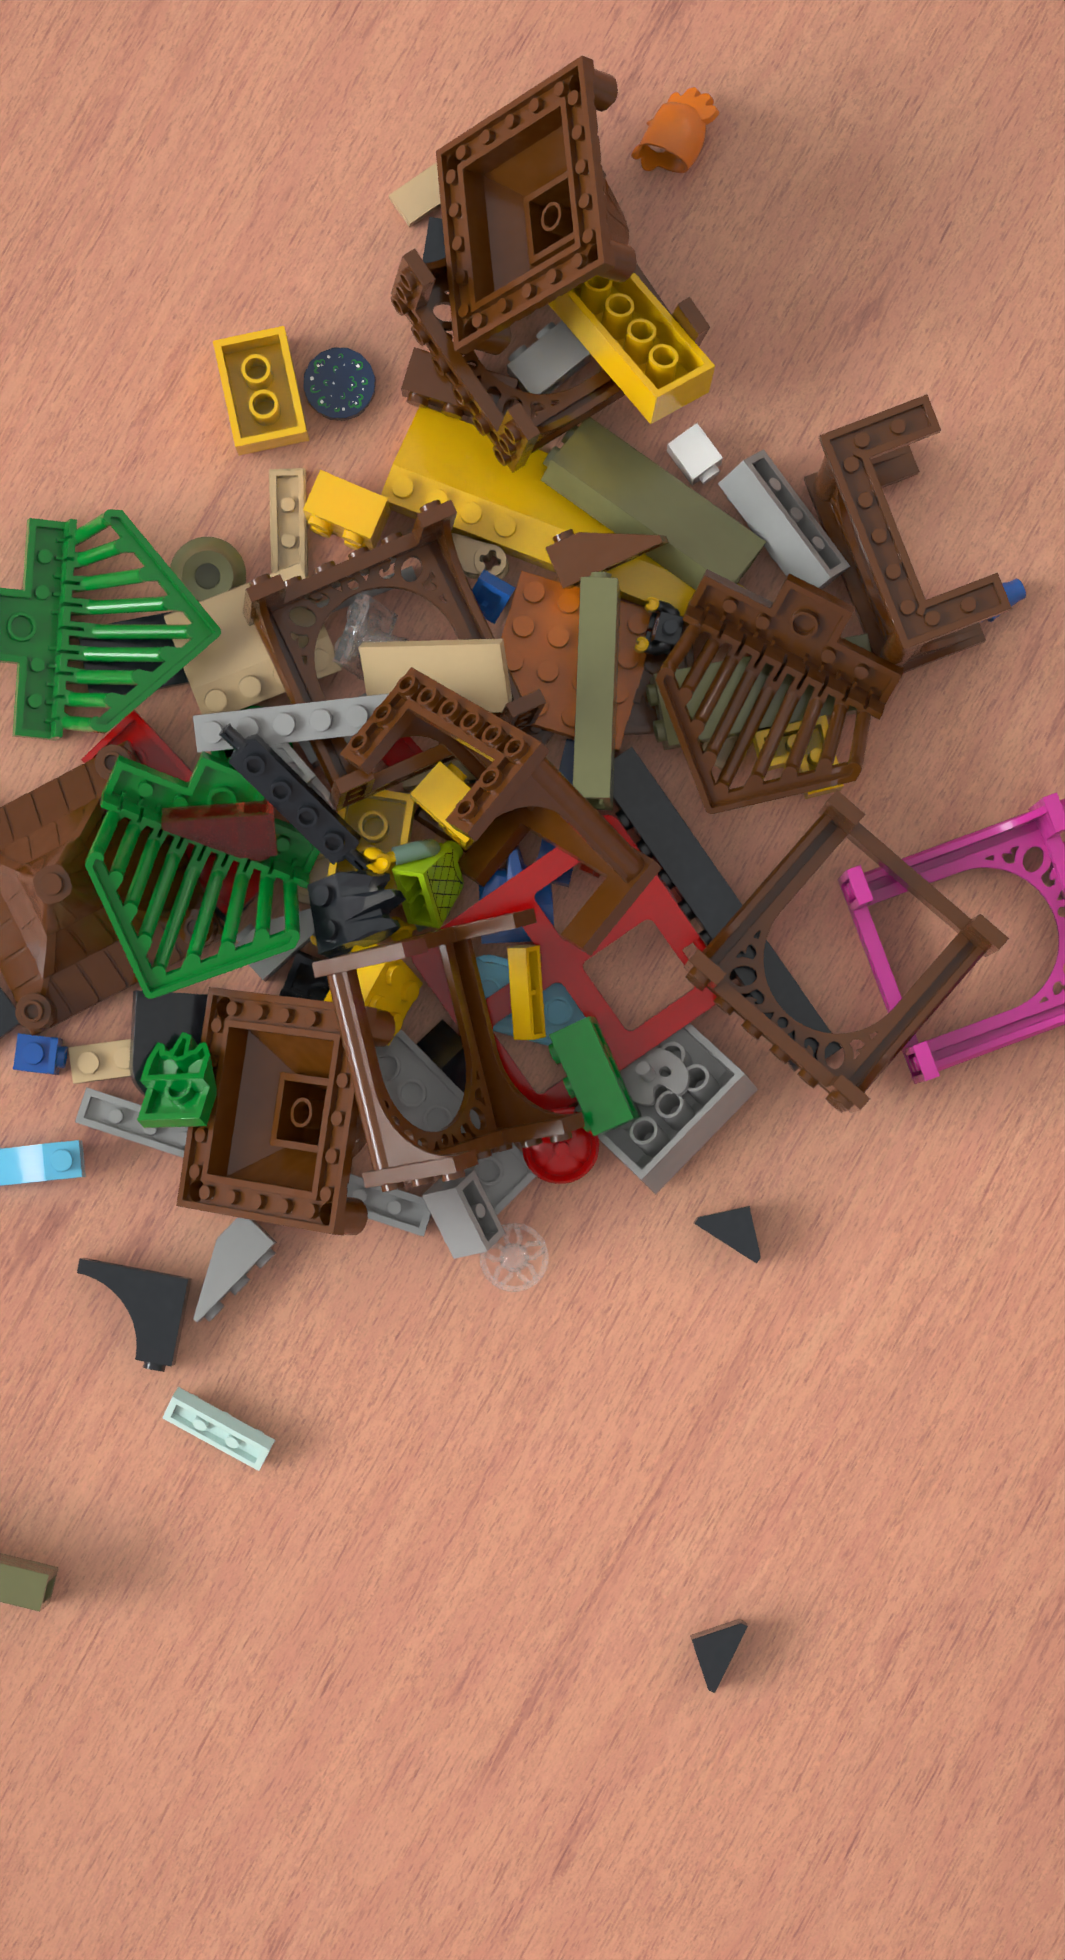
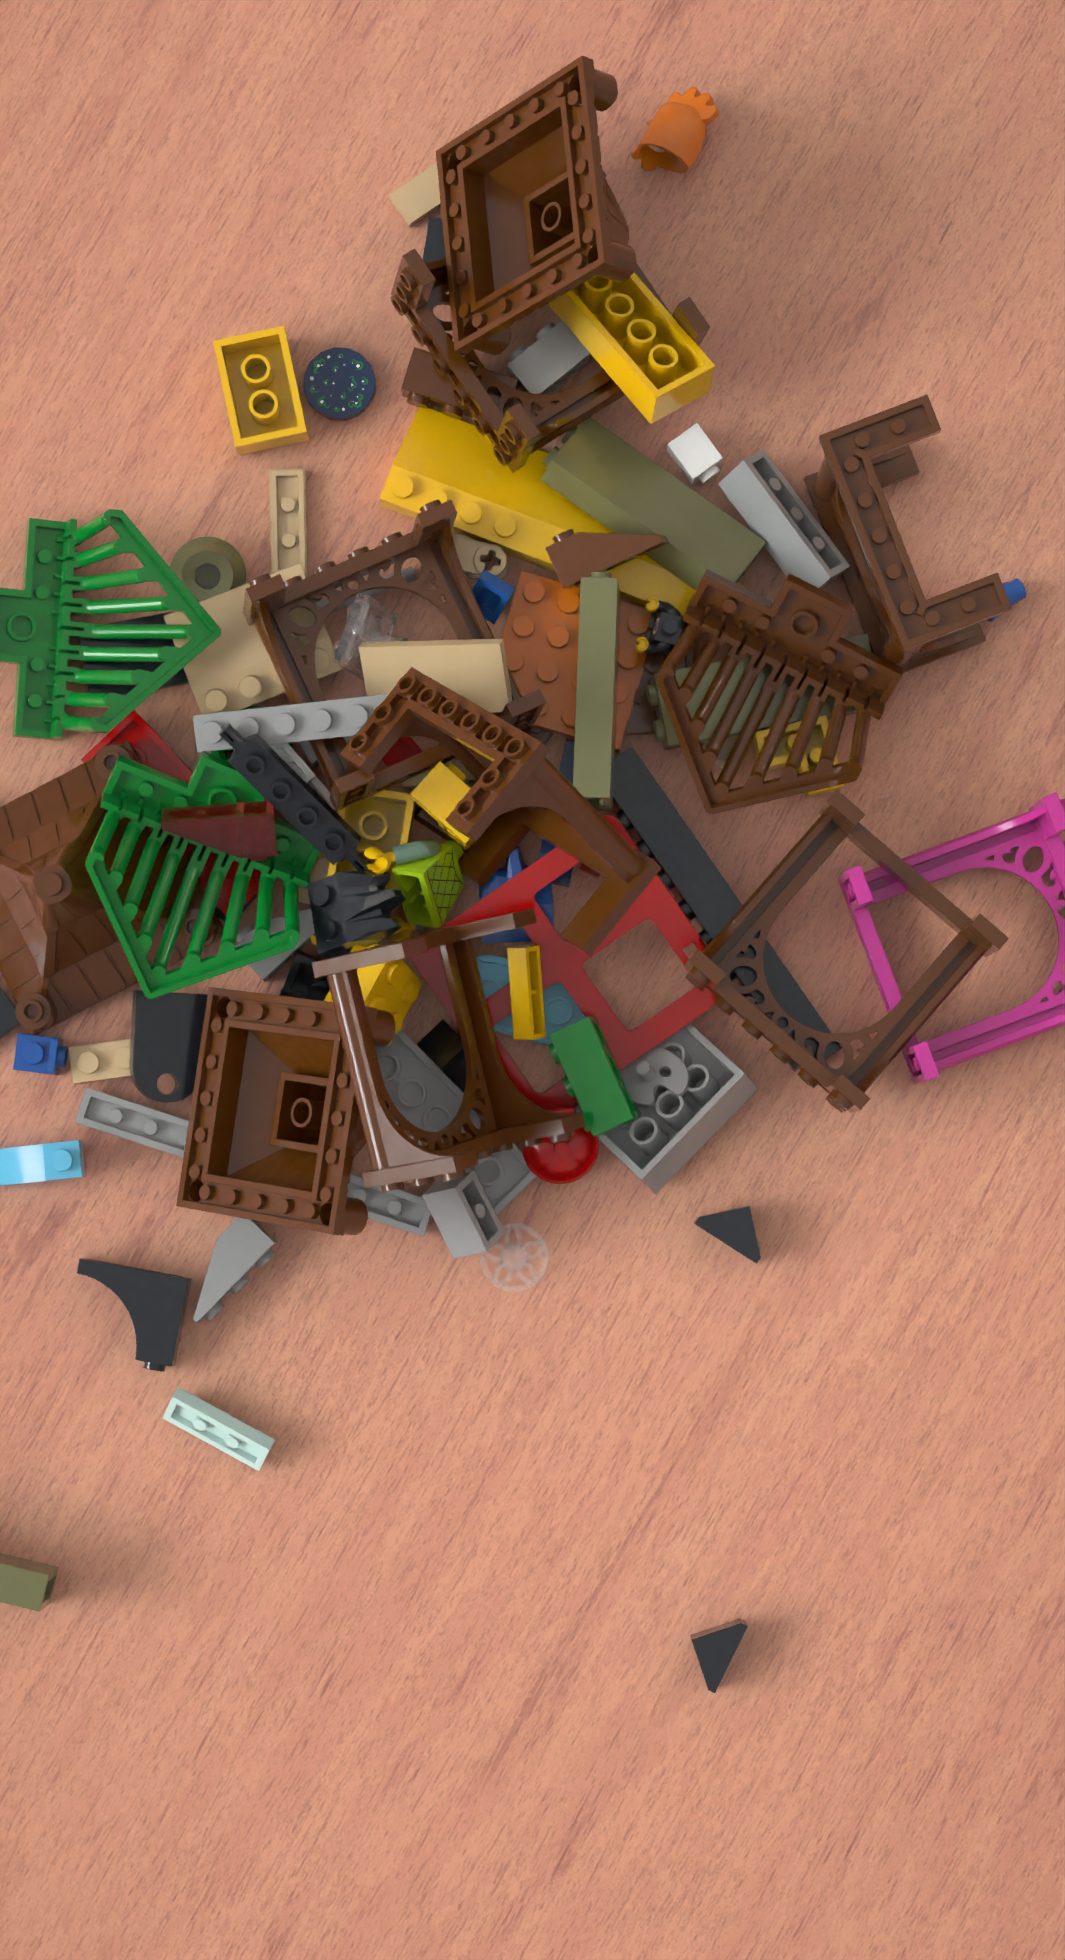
(178, 1085): green plate -> none
(346, 511): yellow brick -> none

